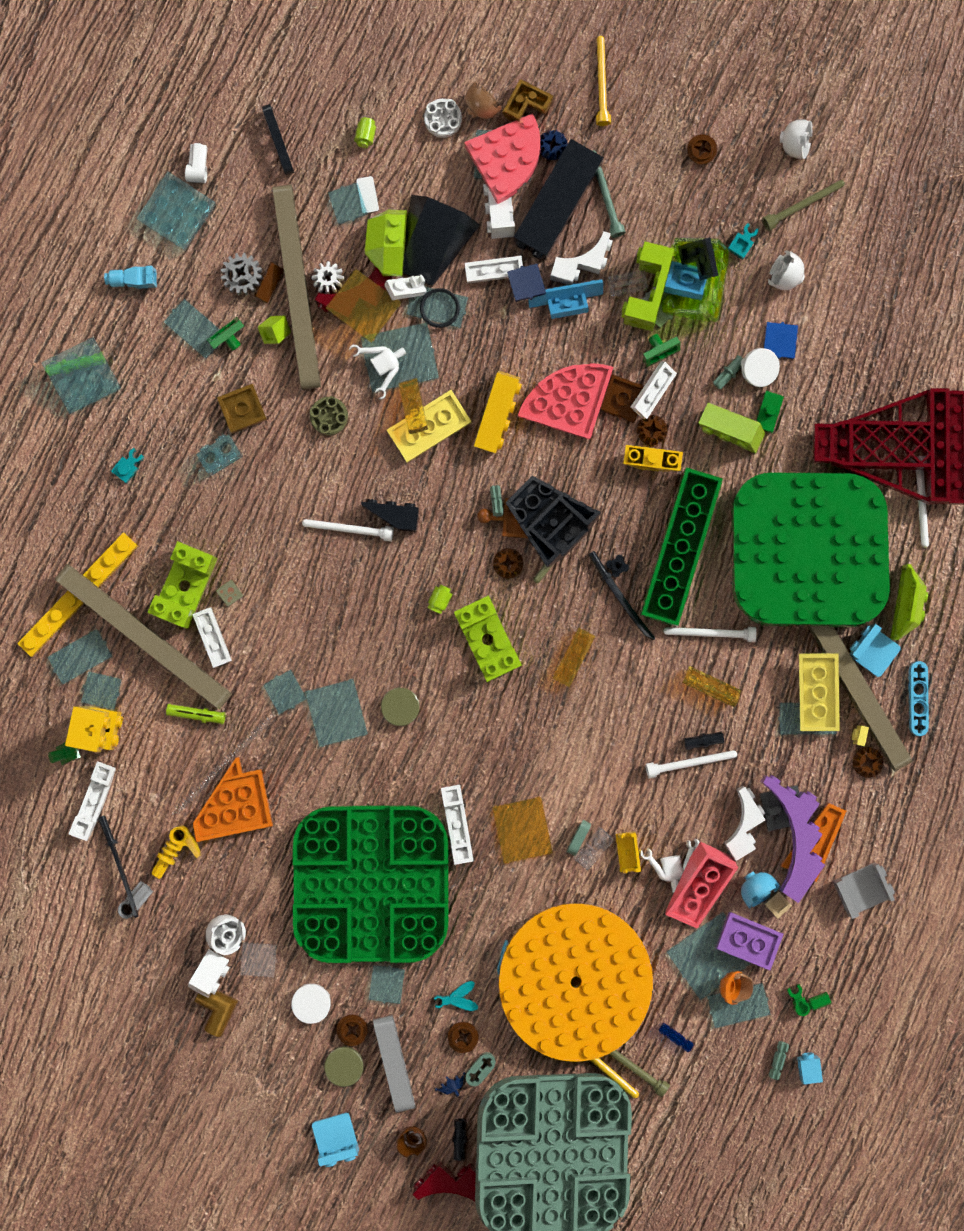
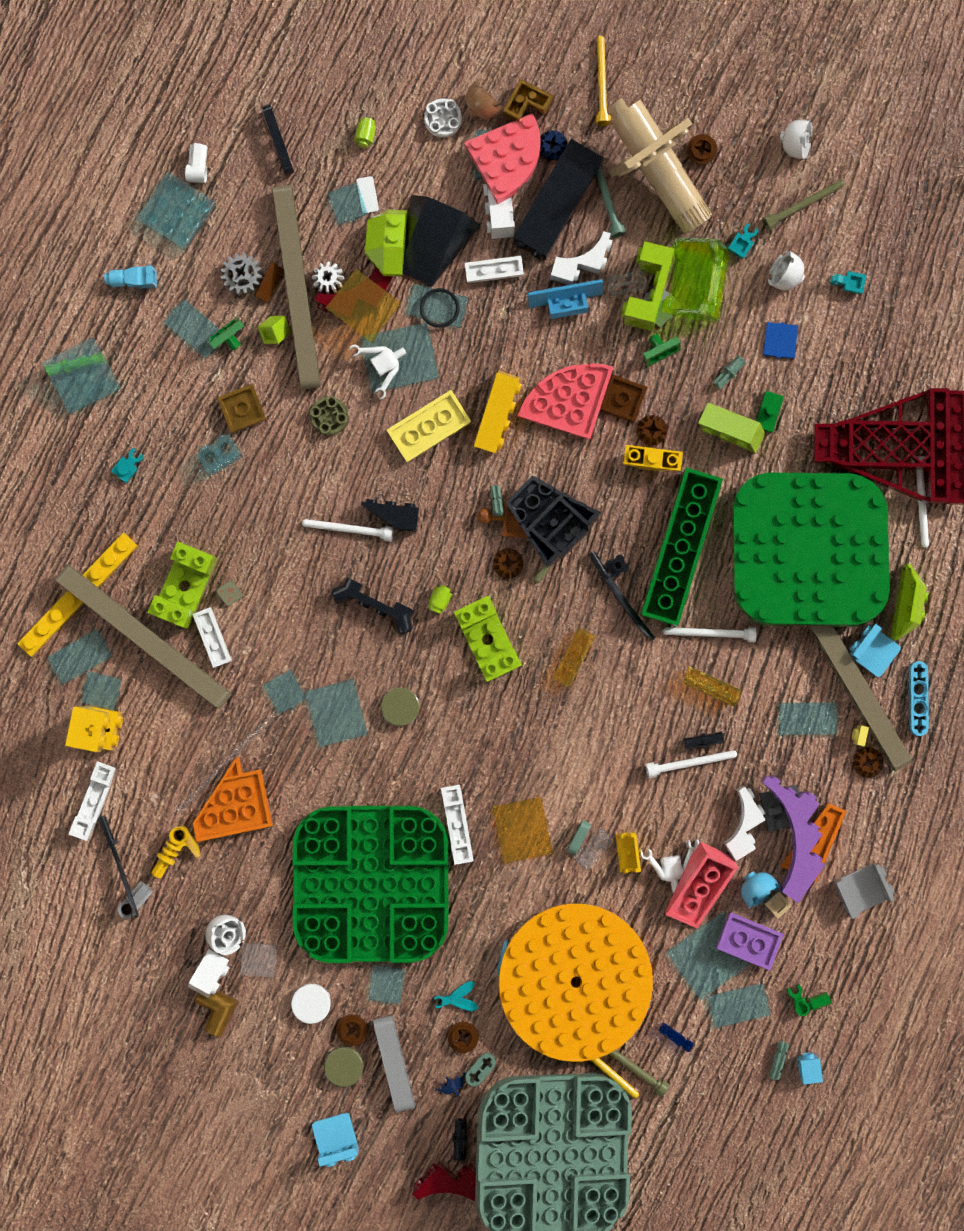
(64, 754): green tile -> none
(218, 717): lime pin -> none
(352, 590): none -> black plate
(406, 287): white plate -> none
(411, 1141): reddish brown hair -> none
(413, 406): clear yellow plate -> none
(526, 282): dark blue piece -> none
(653, 390): white plate -> none
(654, 156): none -> tan piece
(684, 281): dark azure plate -> none
(701, 253): black plate -> none
(736, 987): piece -> none
(760, 367): white tile -> none
(819, 691): light yellow plate -> none
(852, 282): none -> teal plate

